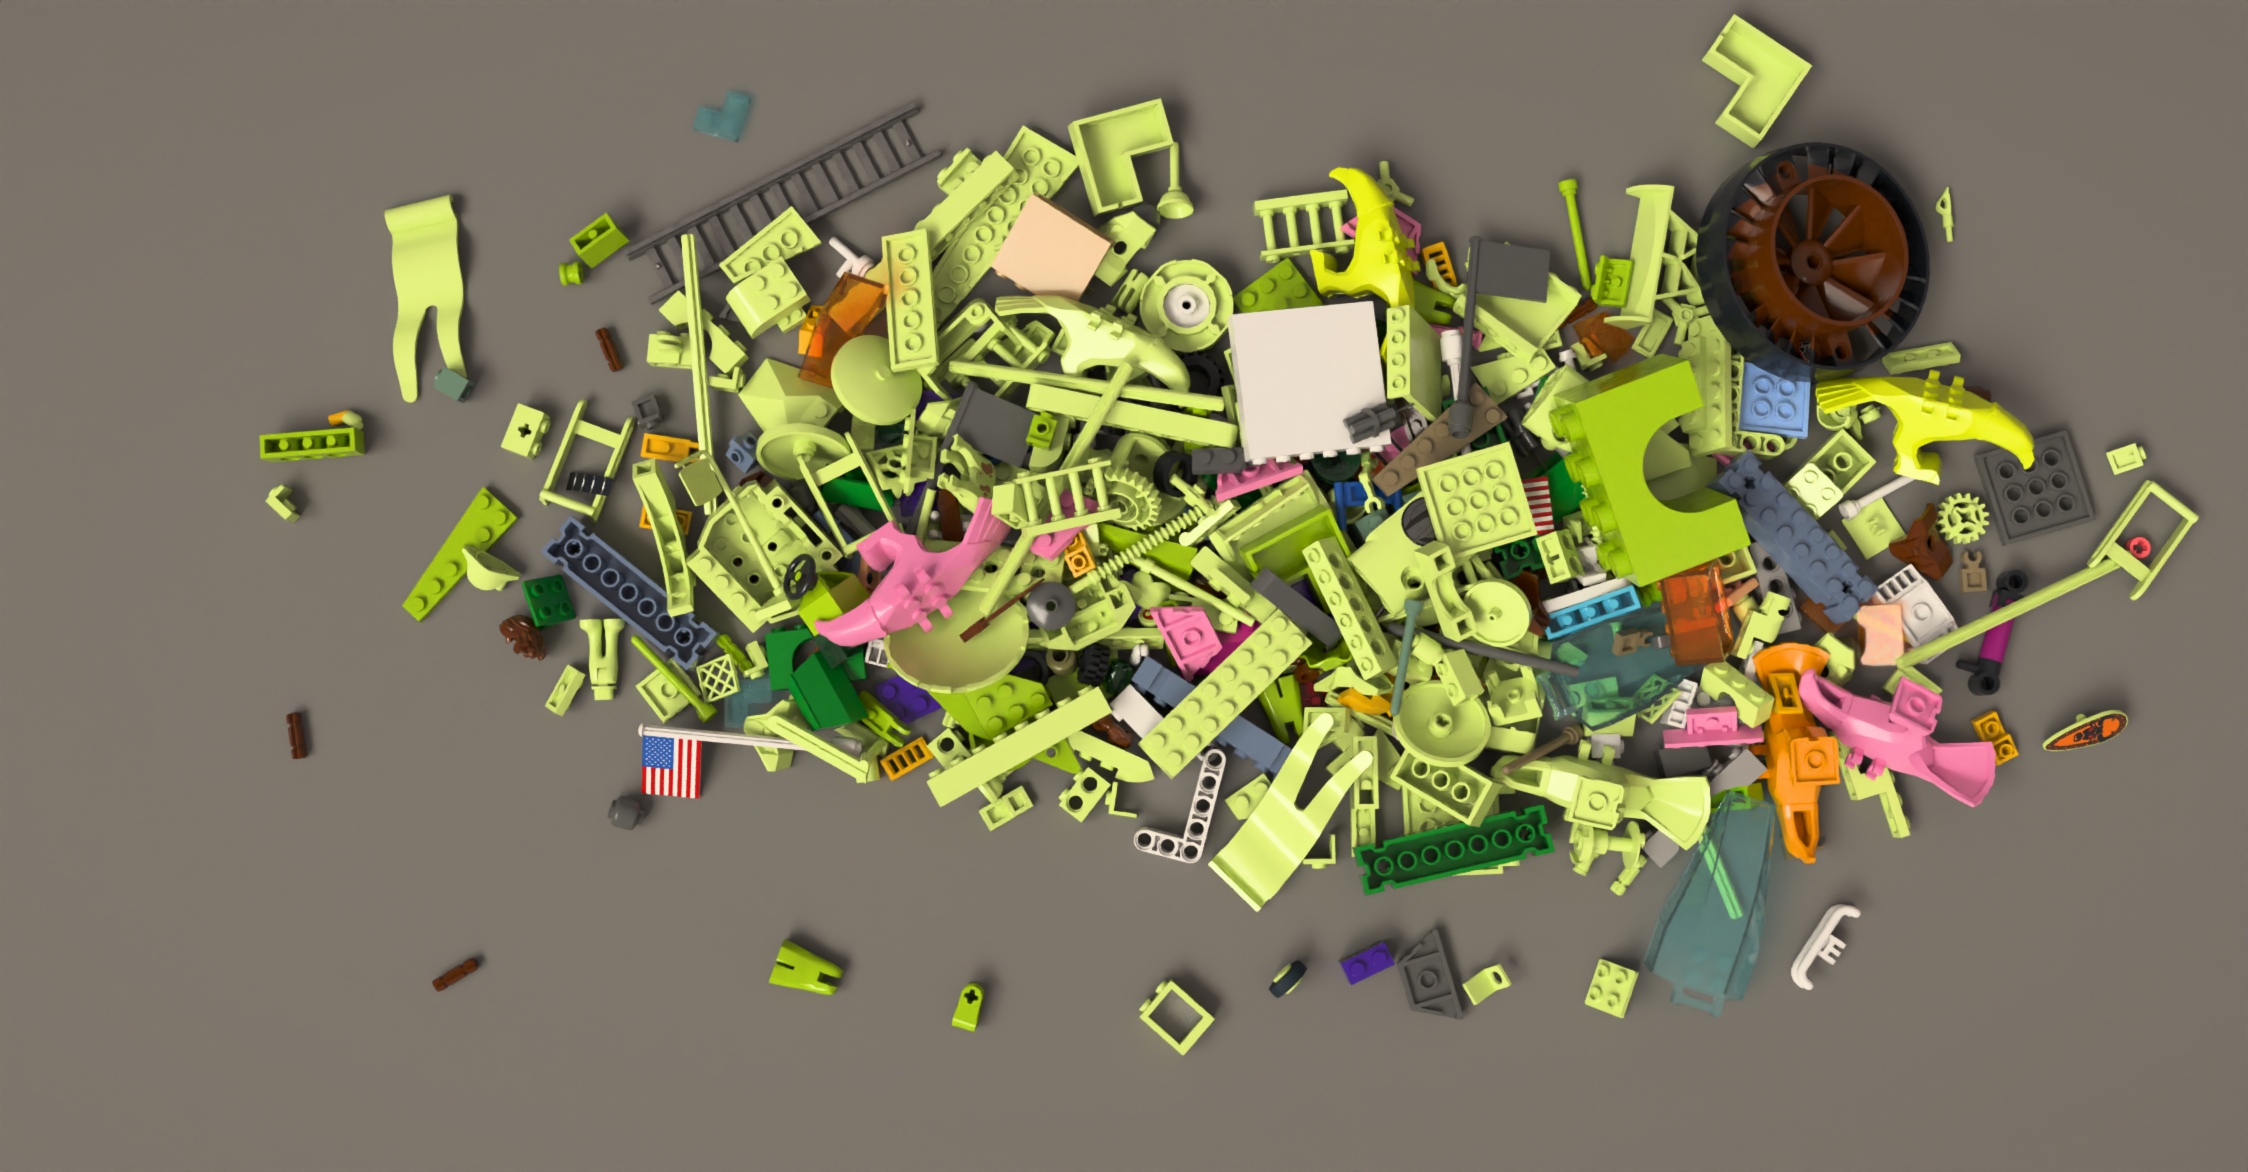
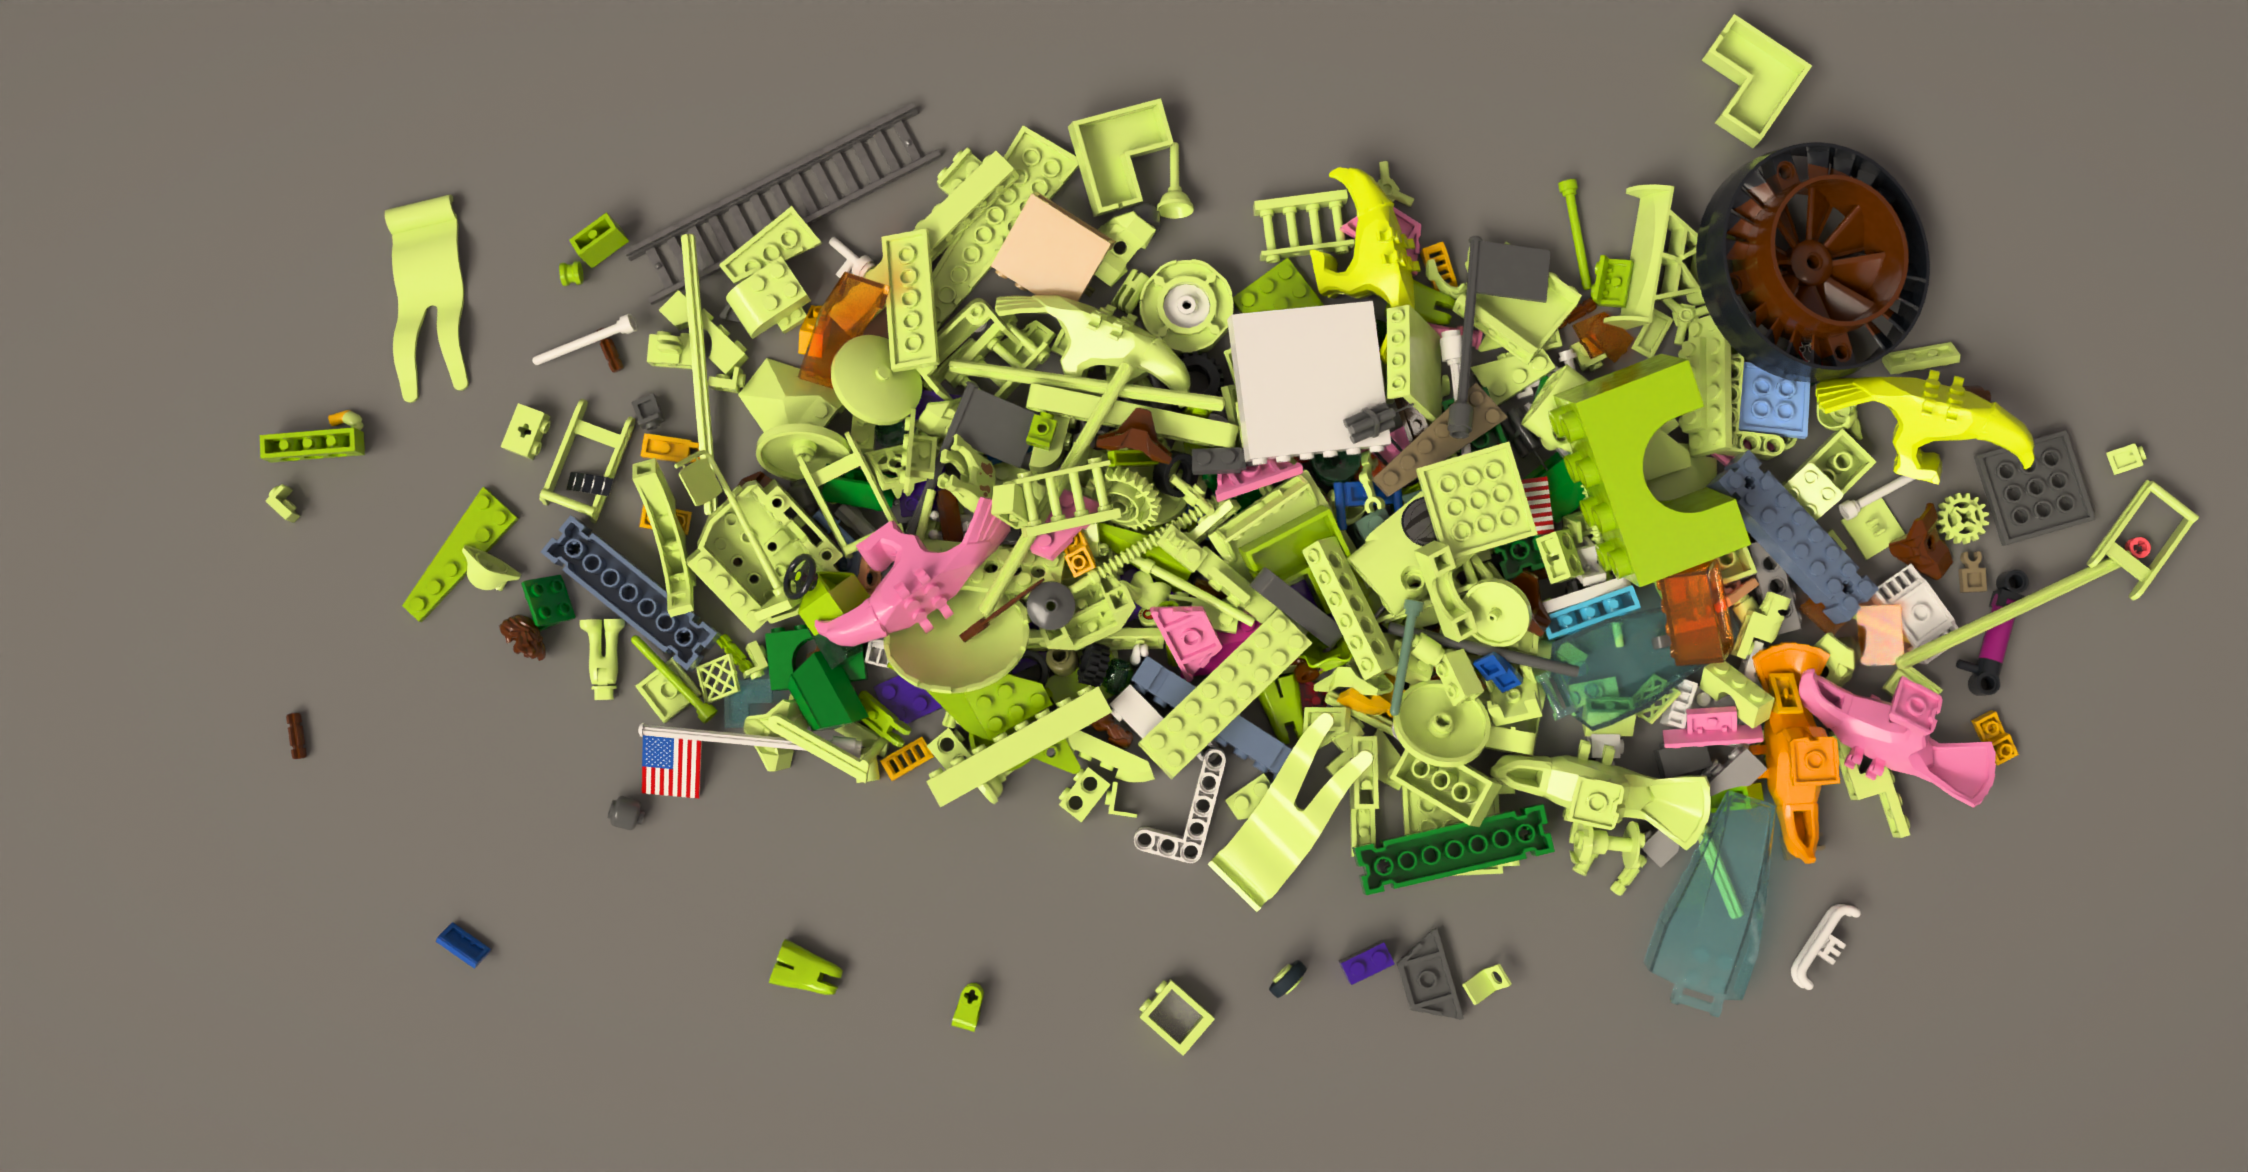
(453, 384): sand green brick -> none
(455, 974): reddish brown axle -> none
(463, 945): none -> blue plate
(564, 691): yellowish green plate -> none
(625, 324): none -> white piece
(726, 123): clear light blue plate -> none
(743, 452): sand blue brick -> none
(1006, 808): yellowish green slope -> none
(1129, 458): none -> lime piece
(1138, 434): none -> reddish brown piece
(1181, 548): none -> yellowish green plate
(1318, 863): yellowish green bracket -> none
(1498, 670): none -> blue slope
(1570, 735): dark tan piece -> none
(1611, 988): yellowish green bracket -> none
(1629, 640): dark tan plate -> none
(1649, 594): lime wheel -> none
(1870, 414): yellowish green plate -> none
(1946, 213): yellowish green hand -> none
(2088, 731): shield -> none

